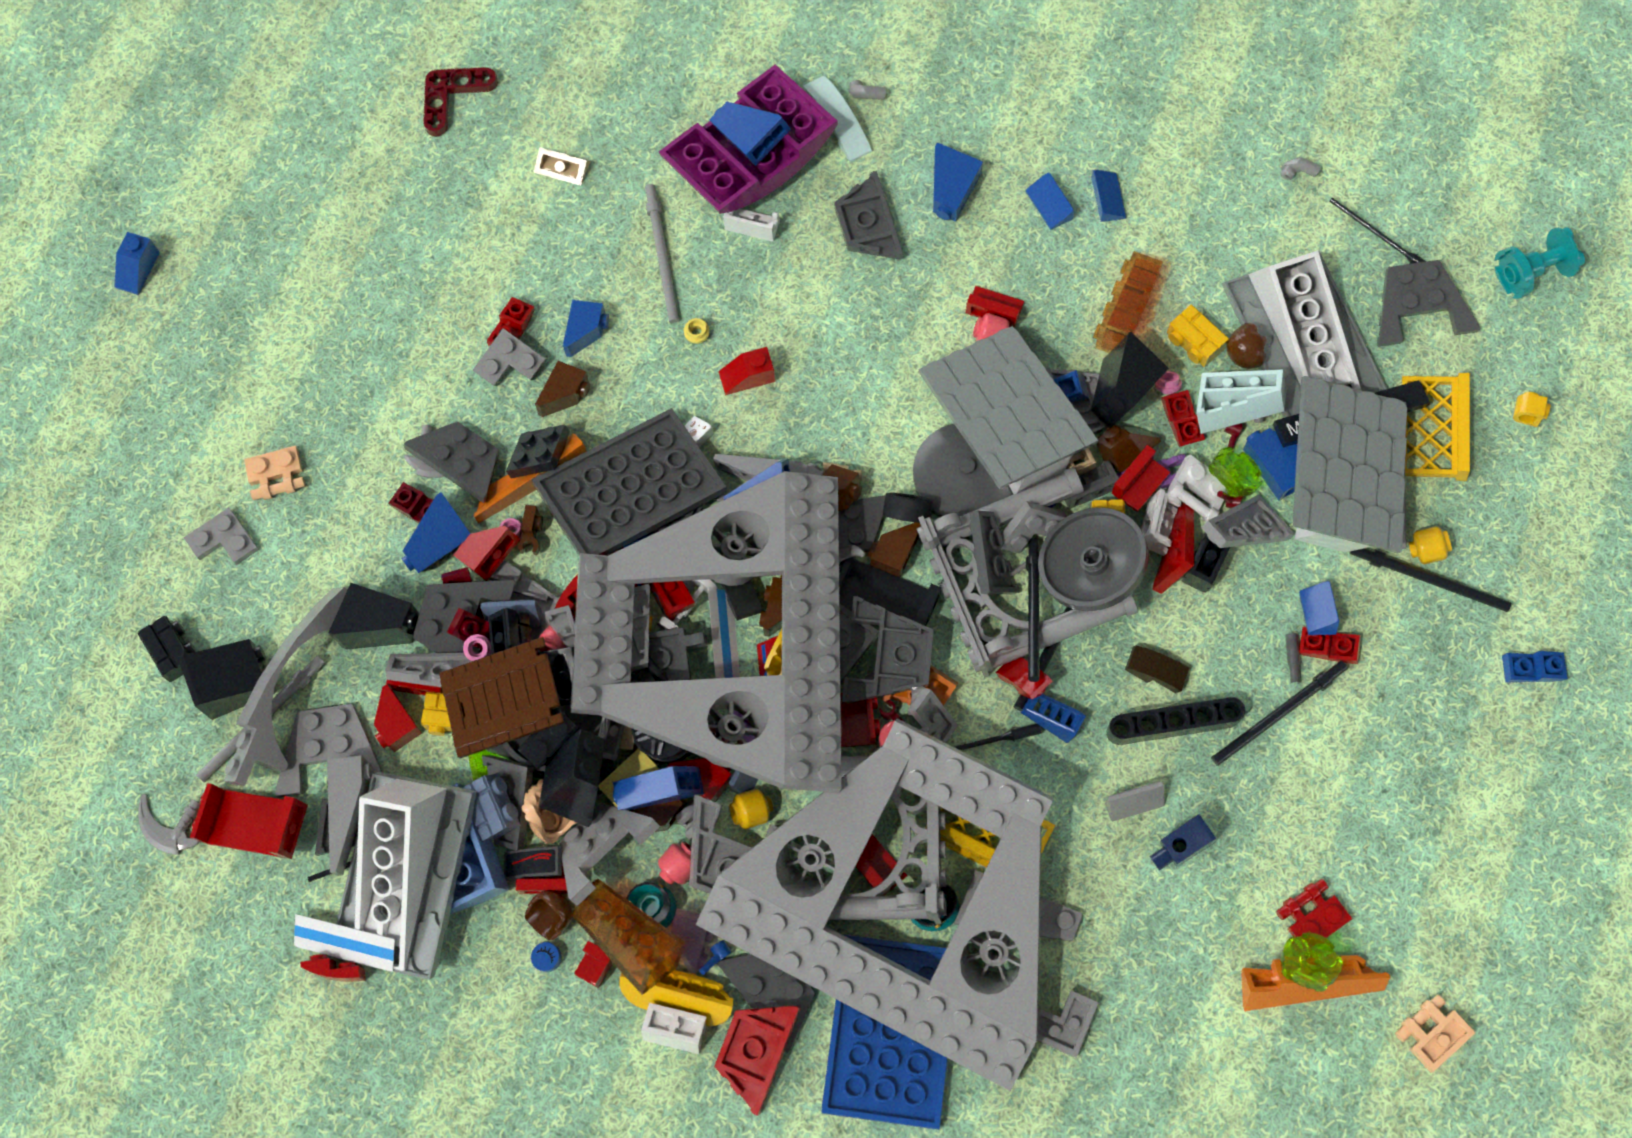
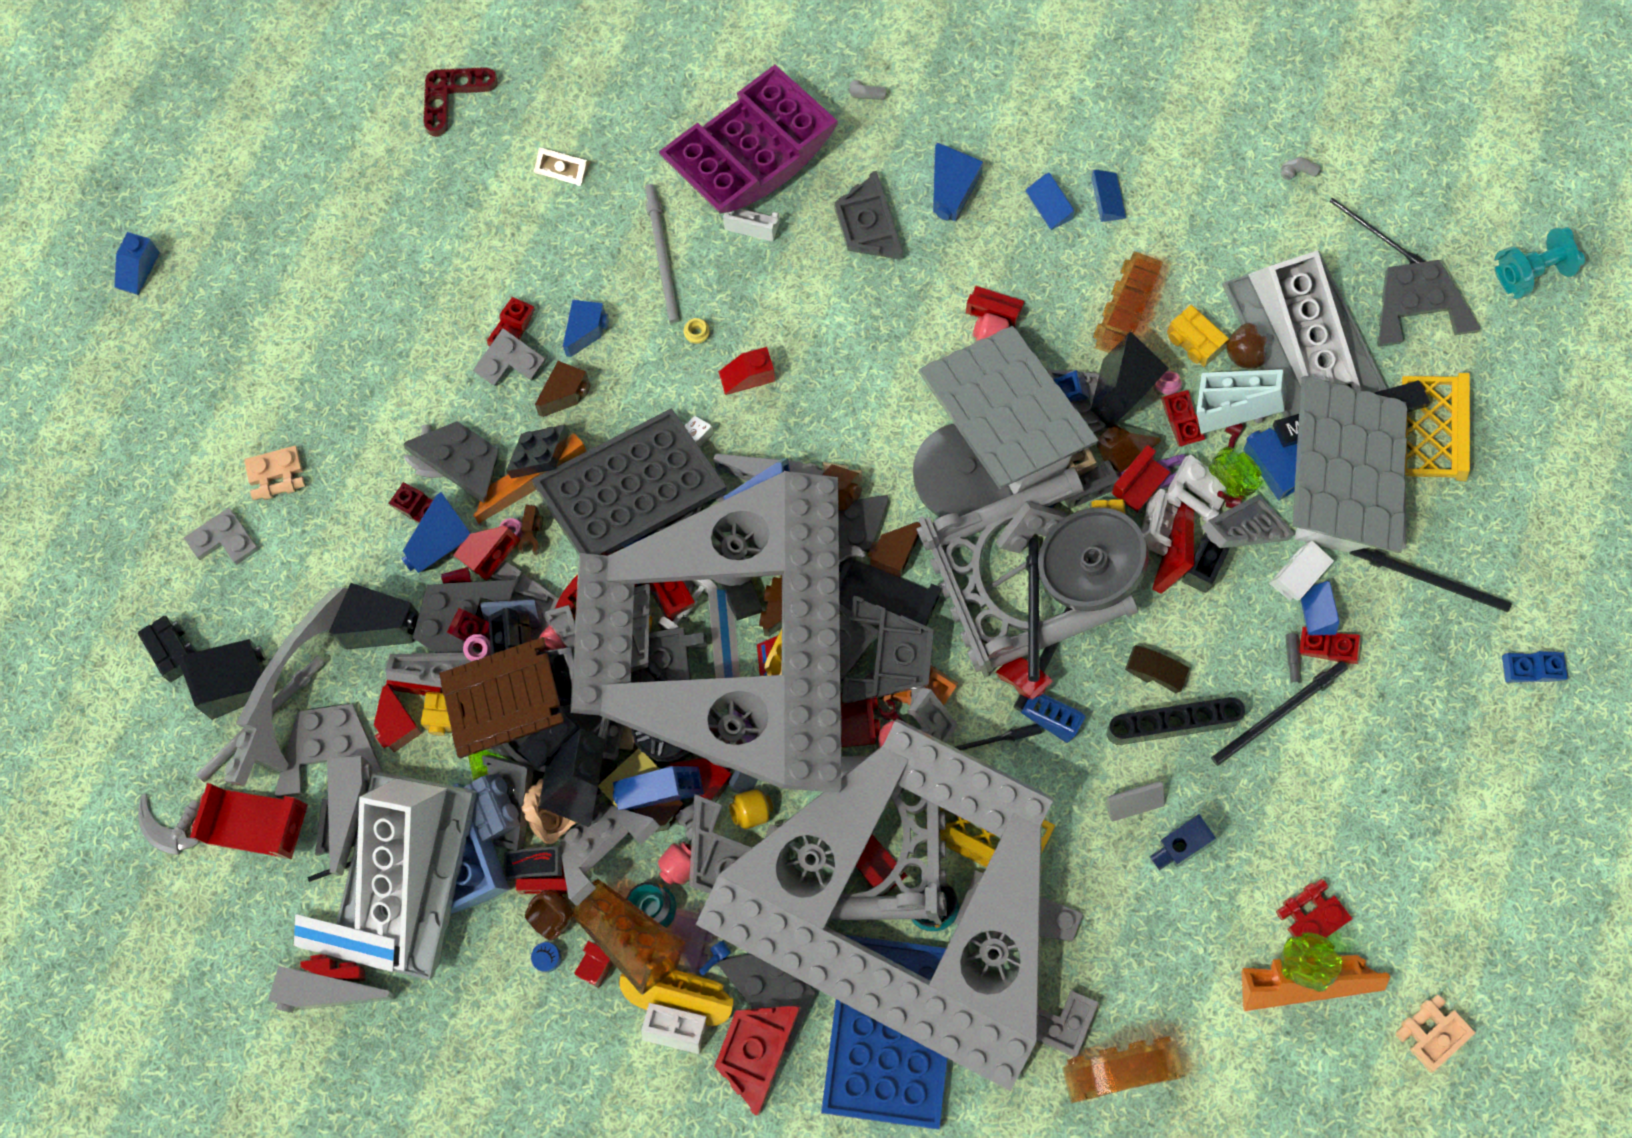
(310, 991): none -> light grey slope
(750, 129): blue slope -> none
(848, 131): light aqua slope -> none
(907, 507): black tyre -> none
(991, 565): dark grey wing -> none
(1123, 1070): none -> clear orange brick
(1301, 571): none -> white hinge
(1430, 545): yellow head -> none
(1531, 409): yellow plate -> none

